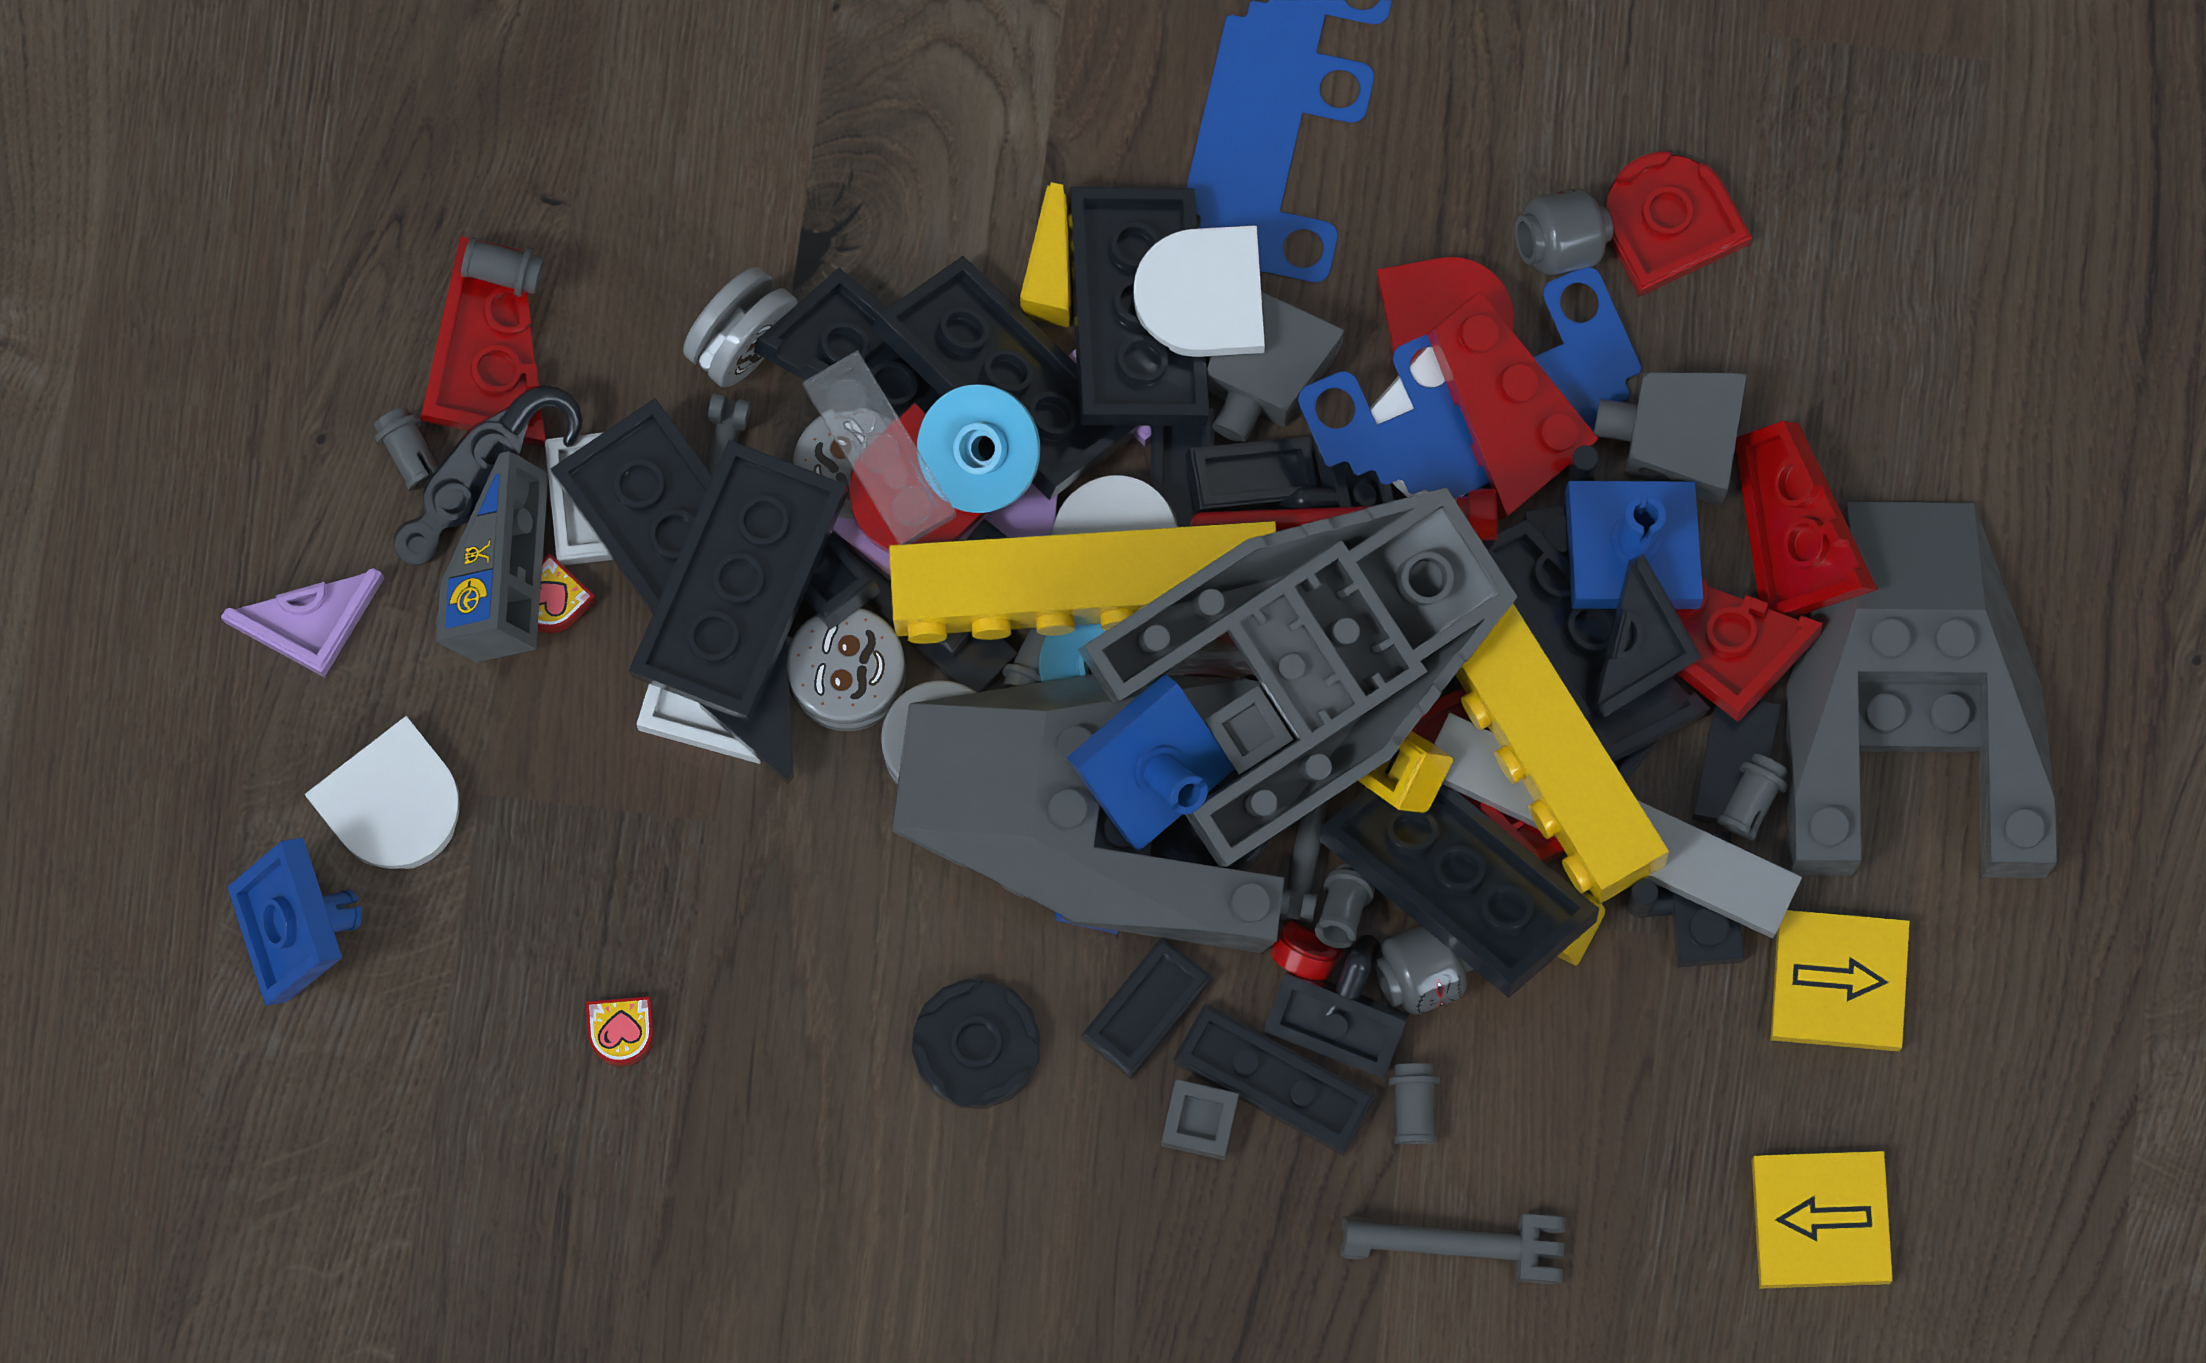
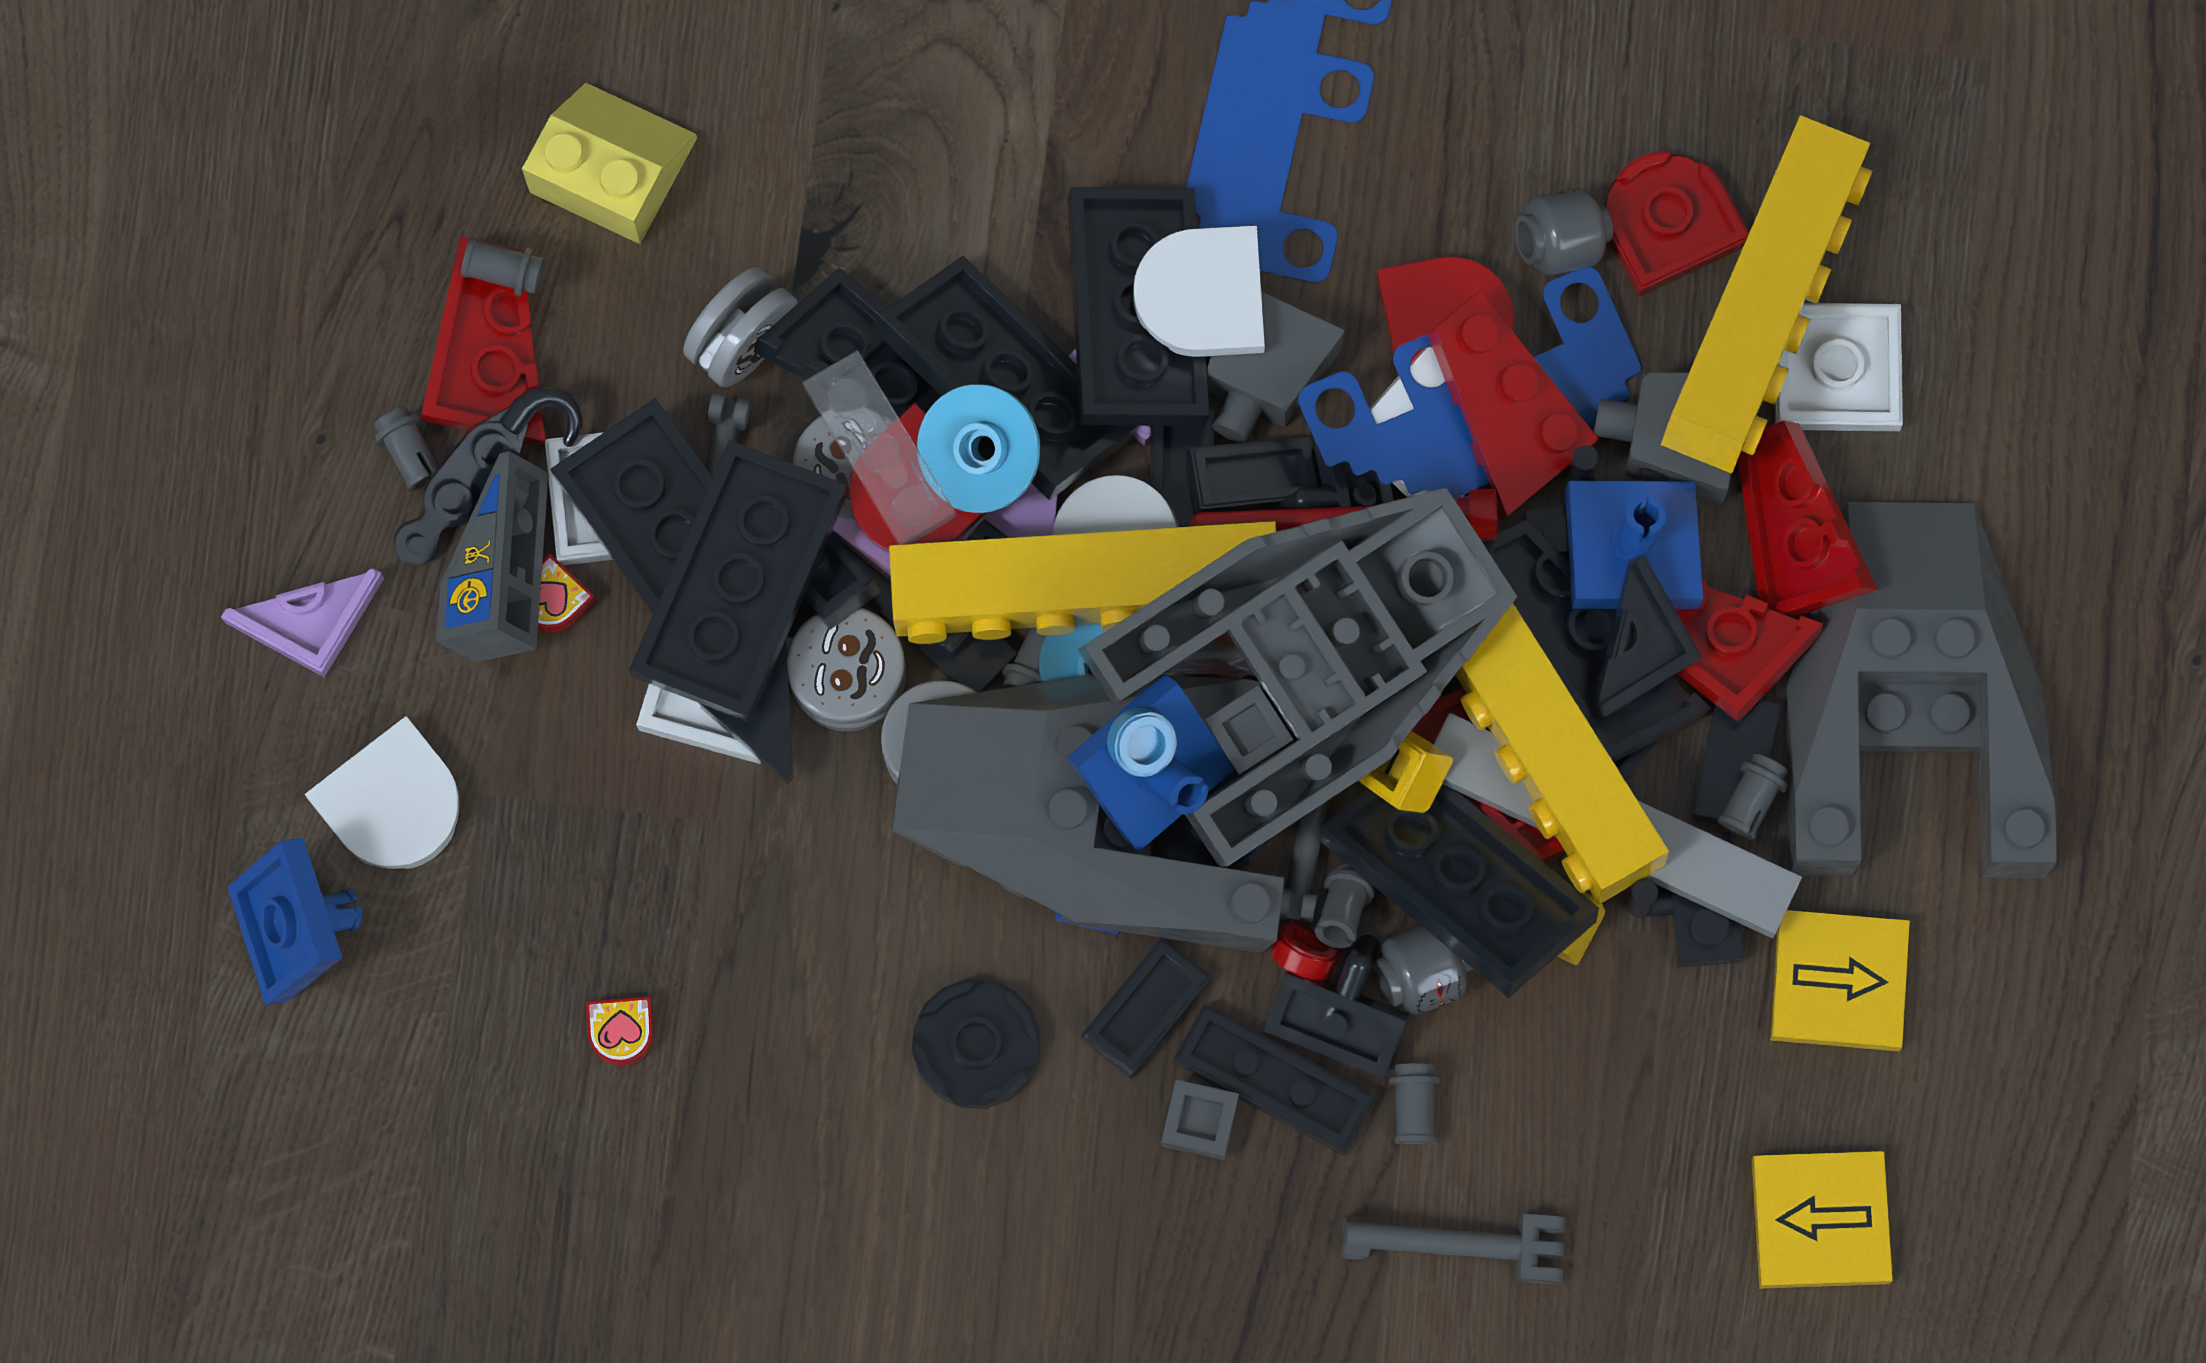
(607, 161): none -> light yellow slope
(1047, 279): yellow slope -> none
(1141, 742): none -> dark azure tile
(1766, 294): none -> yellow brick
(1845, 370): none -> white tile

